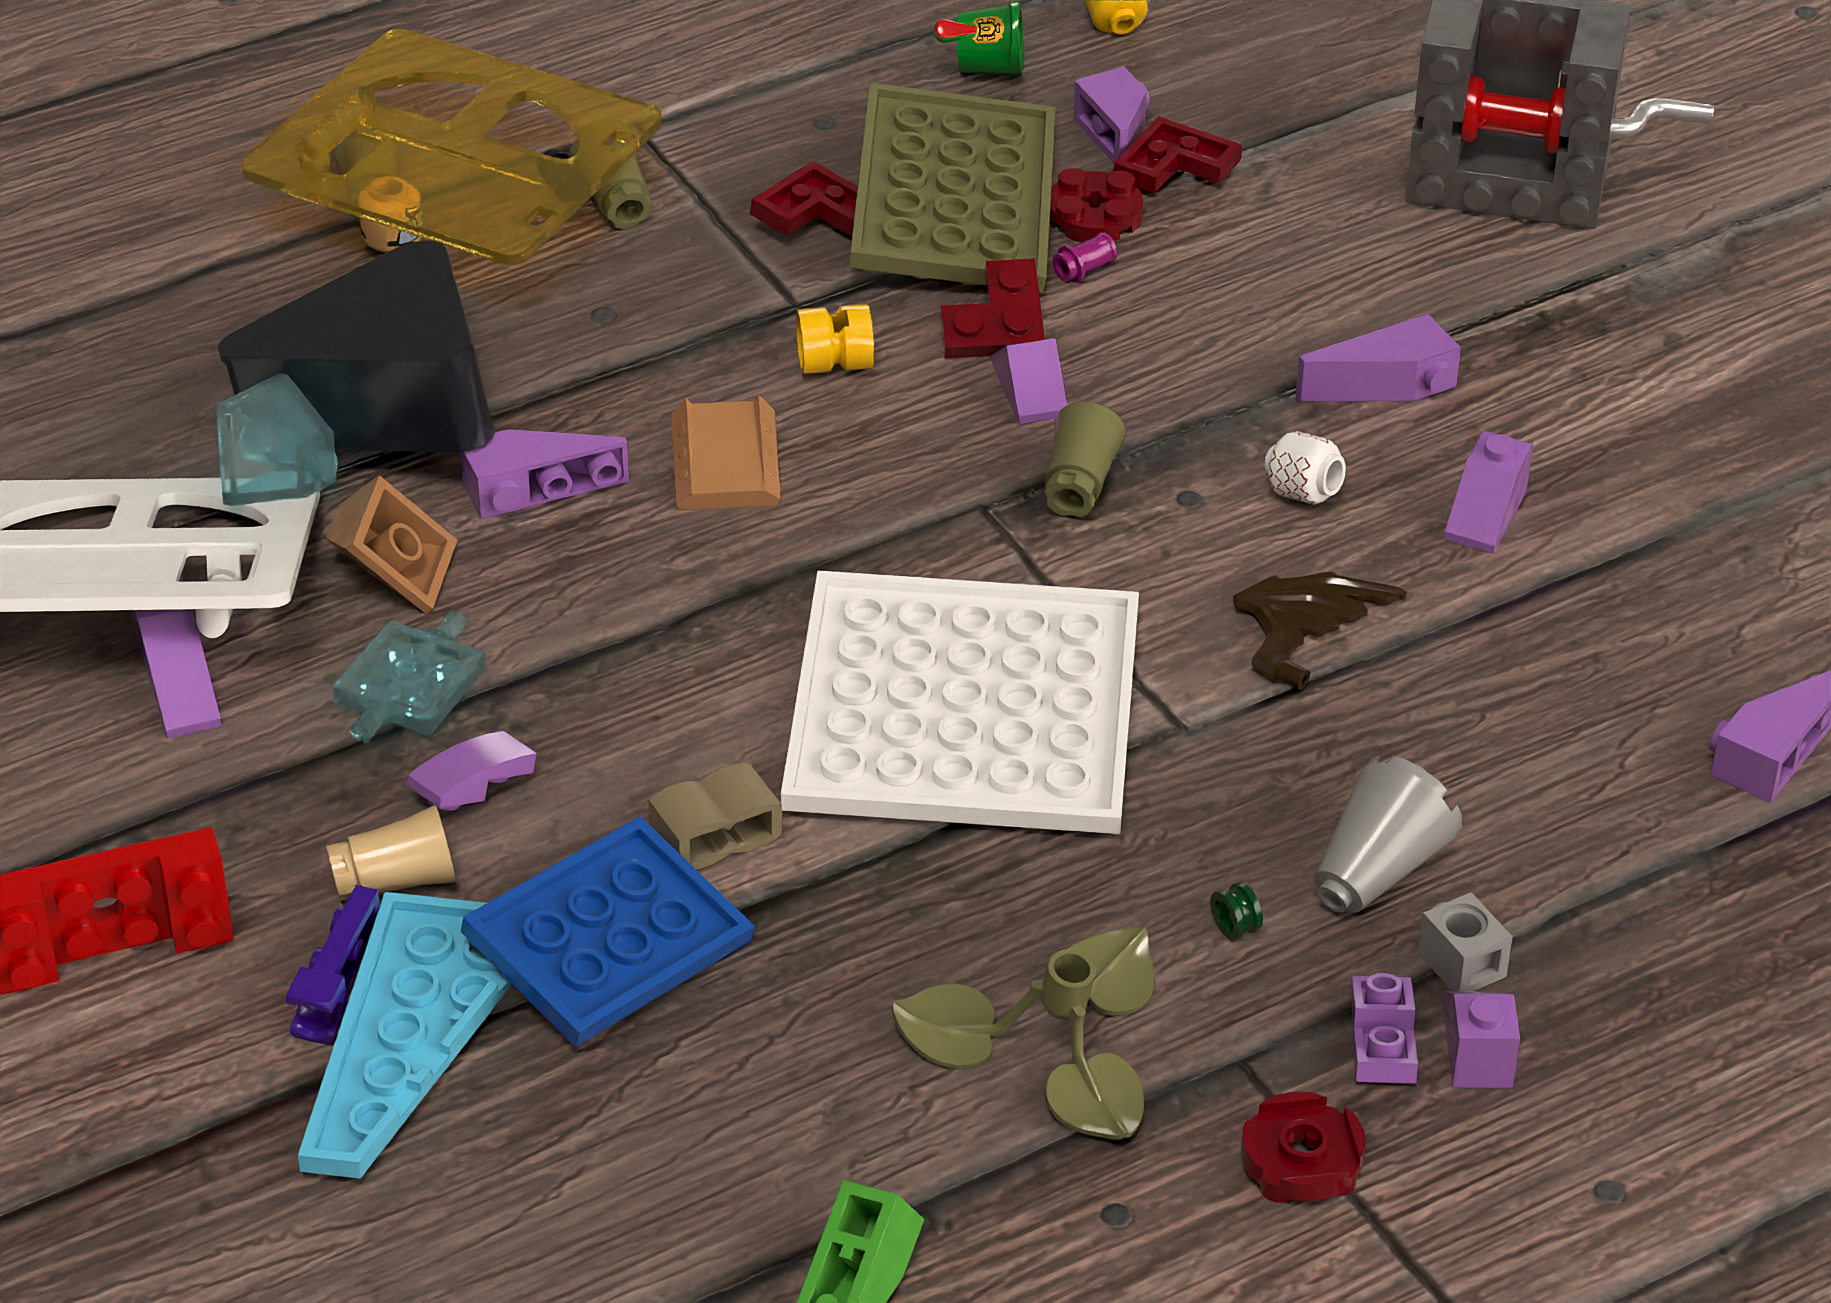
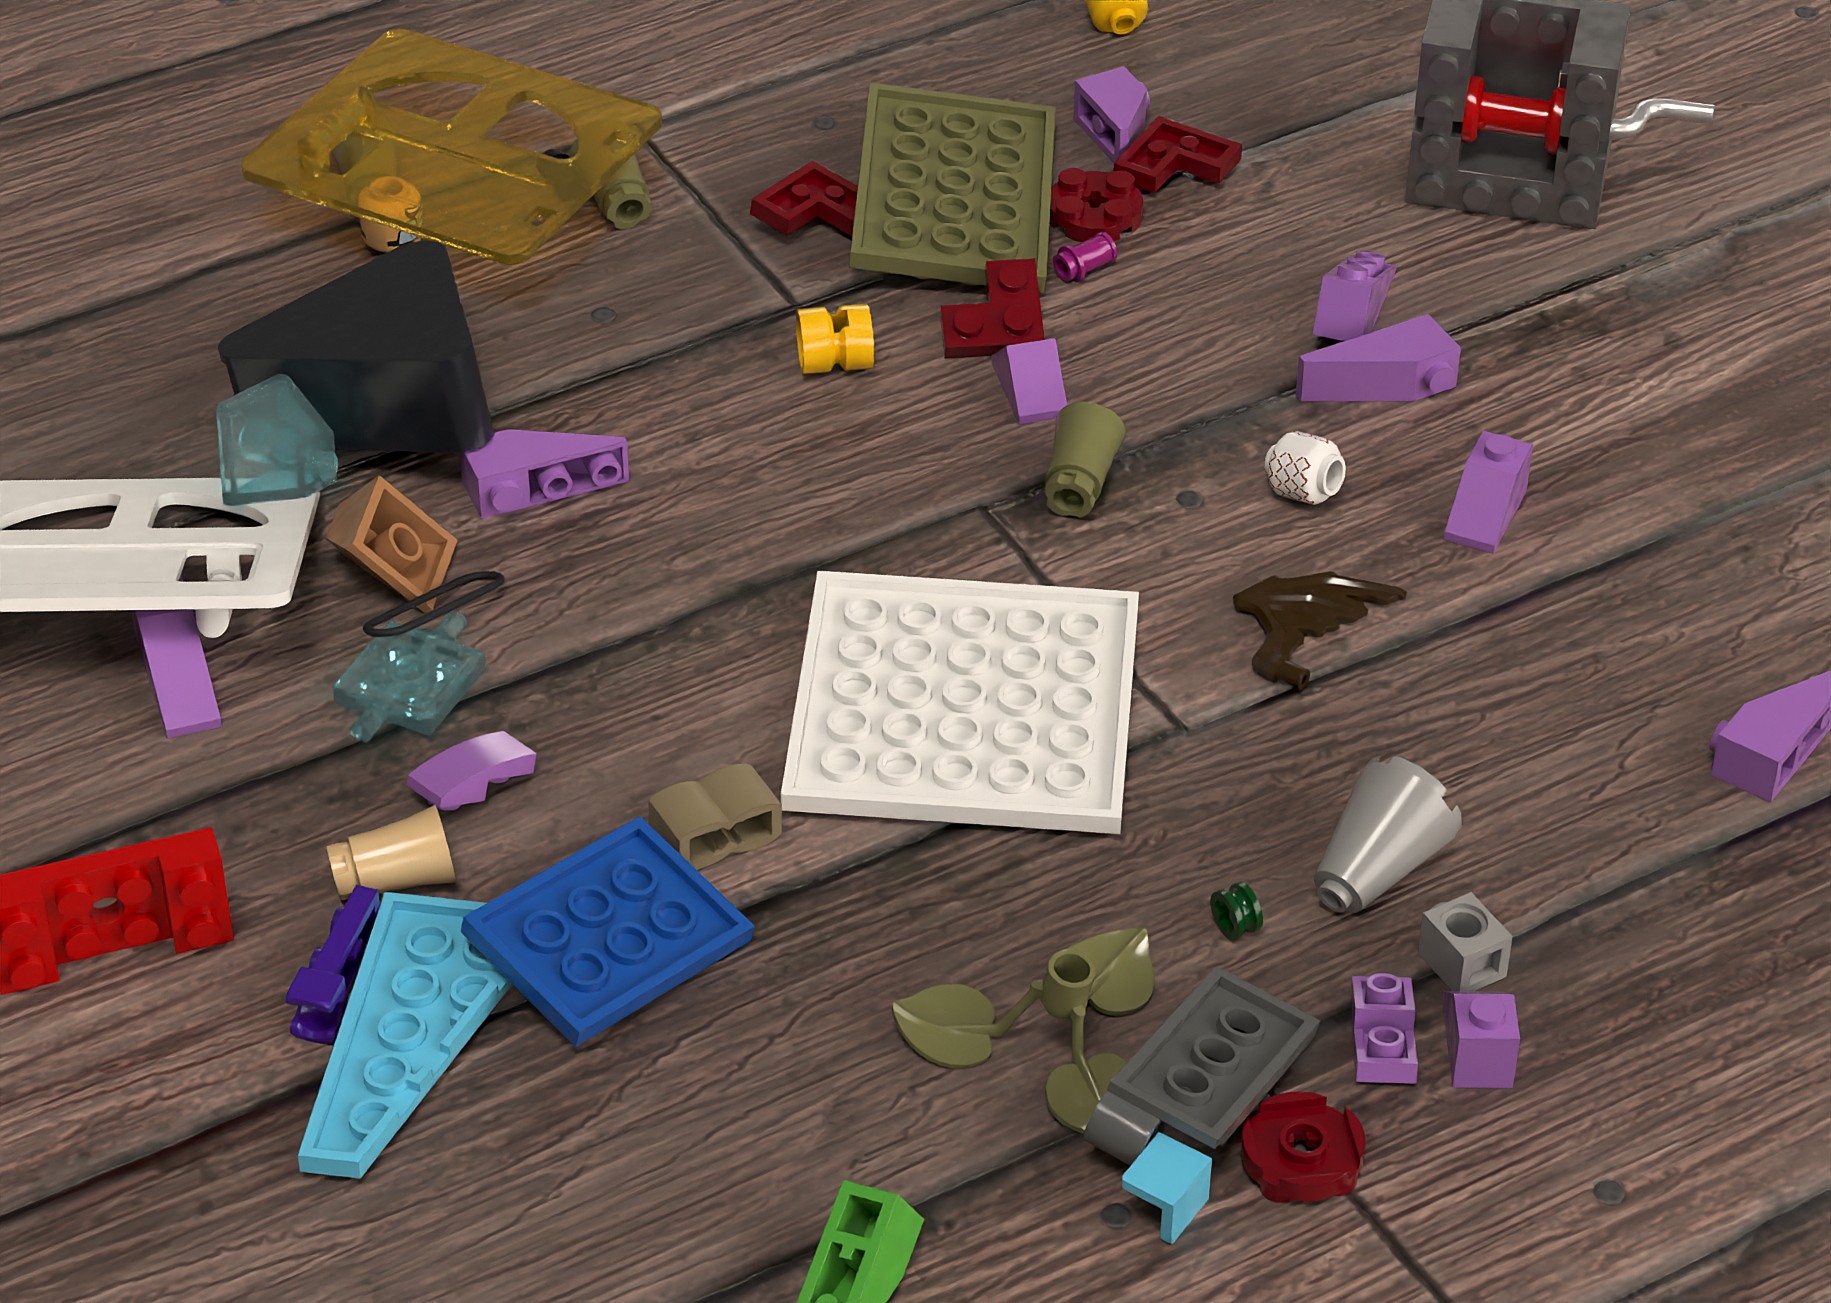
(368, 626): none -> black piece
(725, 455): medium nougat slope -> none
(987, 39): green hat -> none
(1146, 1090): none -> dark grey hinge
(1171, 1179): none -> medium azure panel
(1353, 296): none -> medium lavender slope

